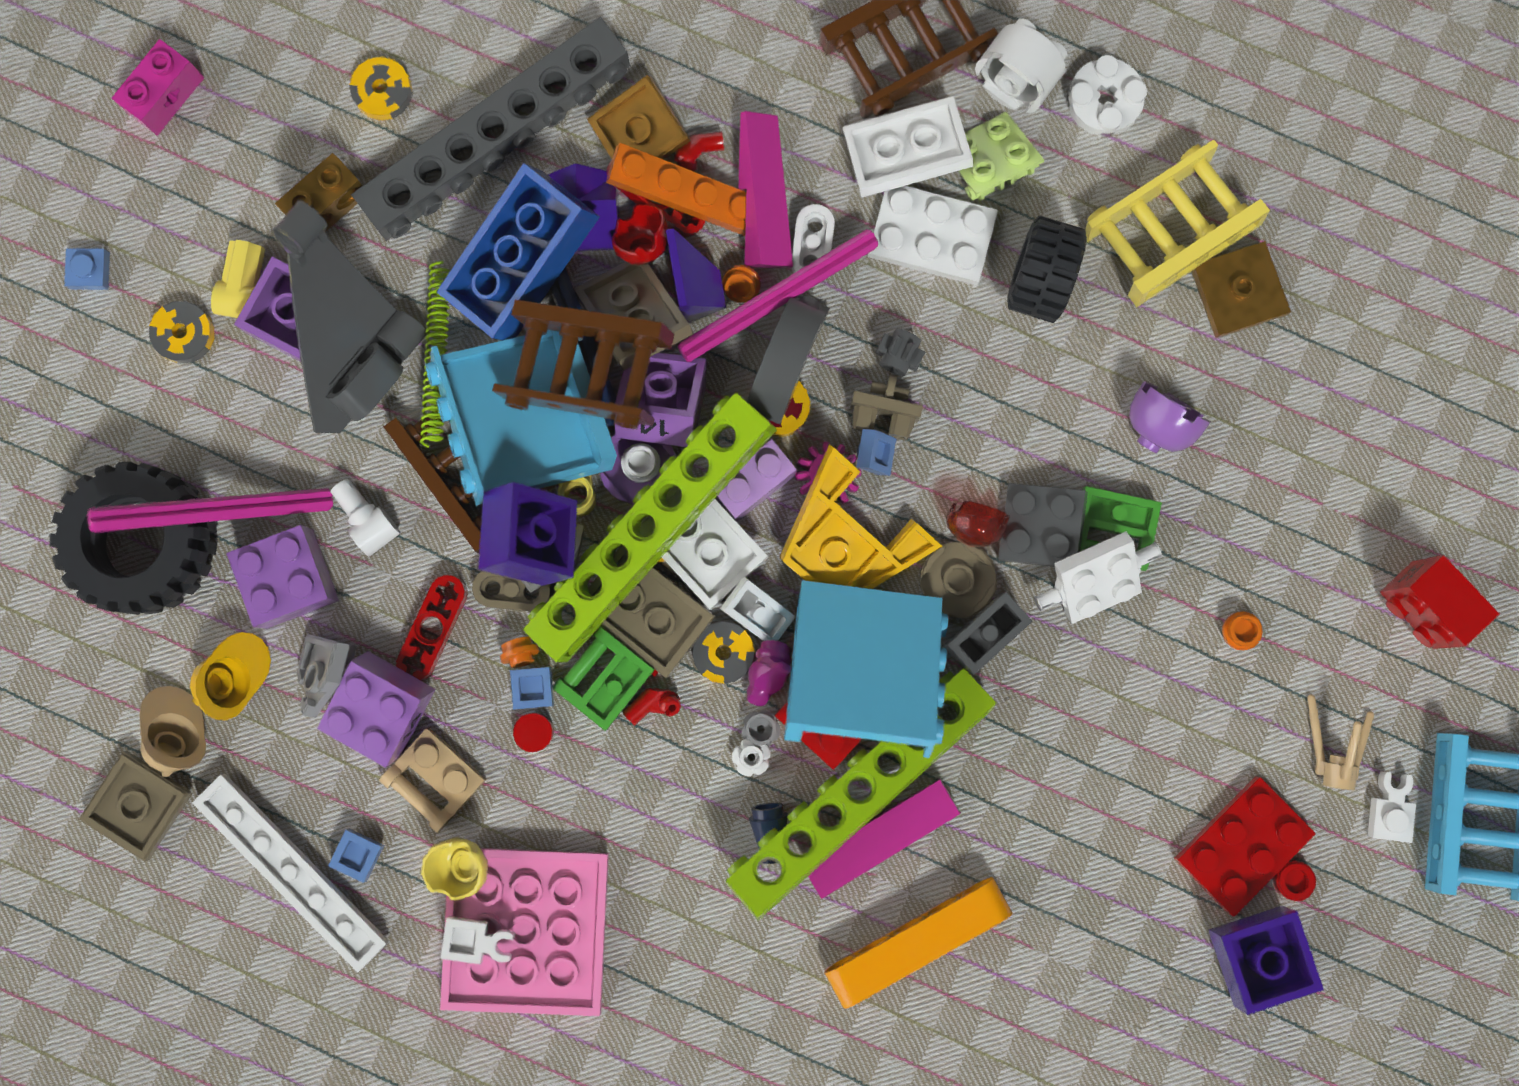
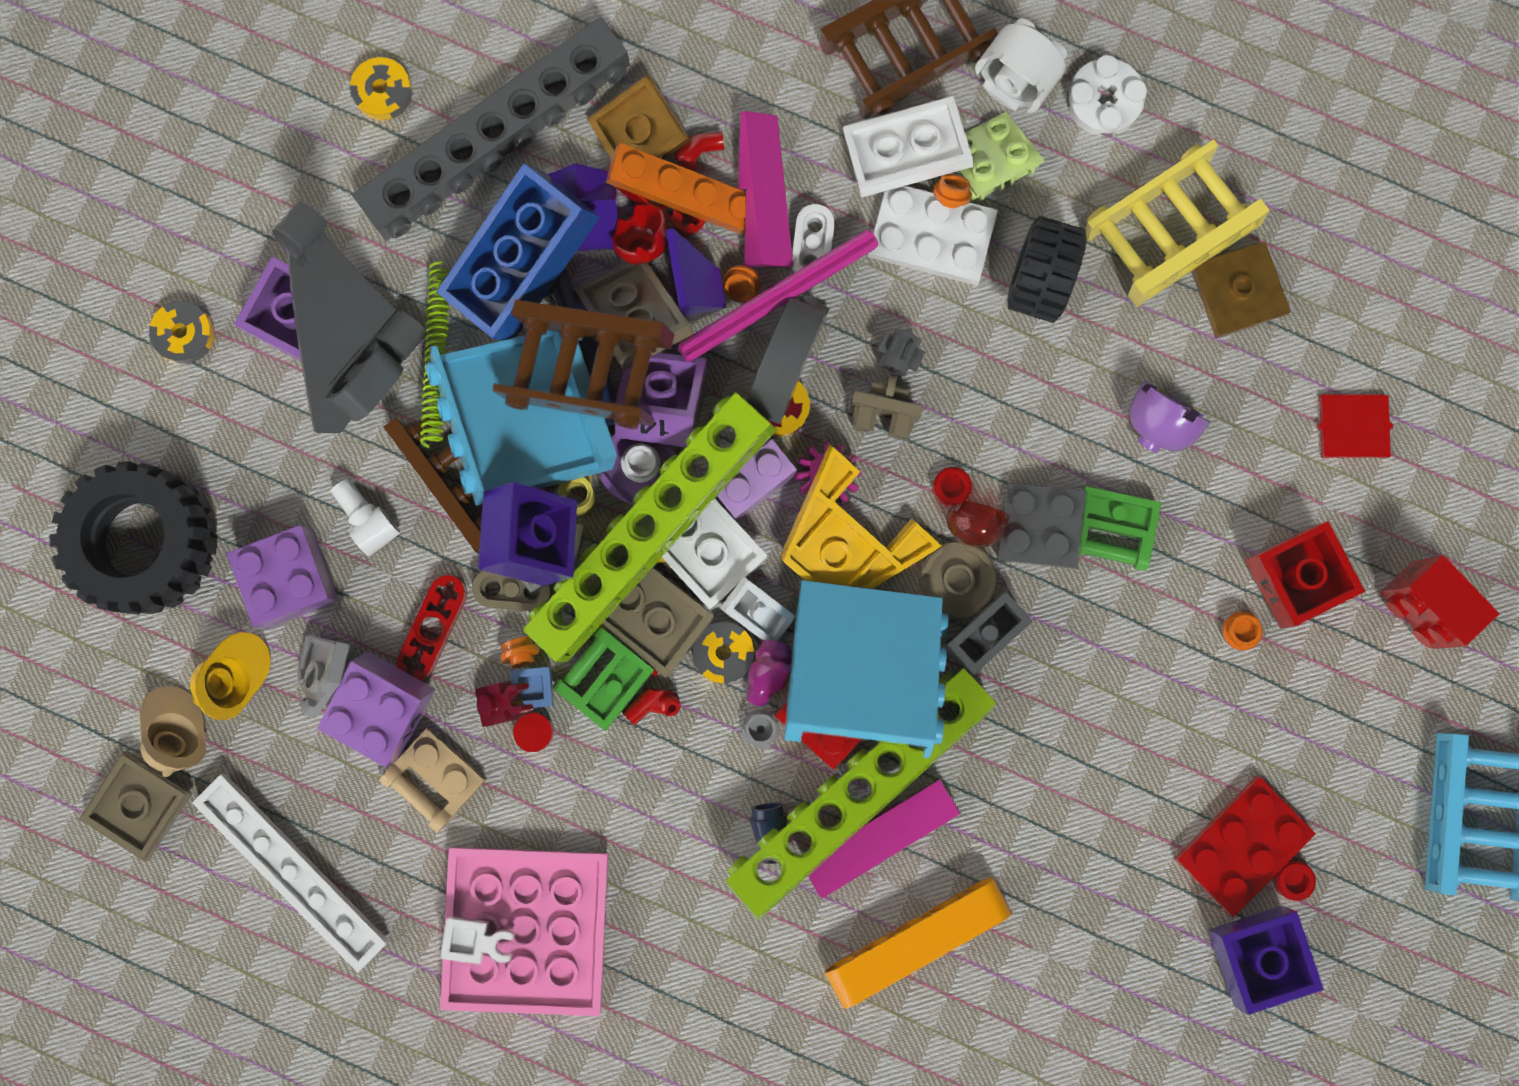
(87, 269): medium blue plate -> none
(158, 87): dark pink brick -> none
(208, 509): dark pink axle -> none
(239, 278): light yellow piece -> none
(325, 190): pearl gold brick -> none
(356, 855): medium blue plate -> none
(455, 868): light yellow hair -> none
(501, 702): none -> dark red plate
(747, 767): white plate -> none
(876, 452): medium blue plate -> none
(951, 486): none -> red tile
(952, 191): none -> orange plate
(1098, 577): white plate -> none
(1304, 575): none -> red brick
(1340, 770): tan plant -> none
(1355, 426): none -> red piece
(1392, 816): white plate -> none

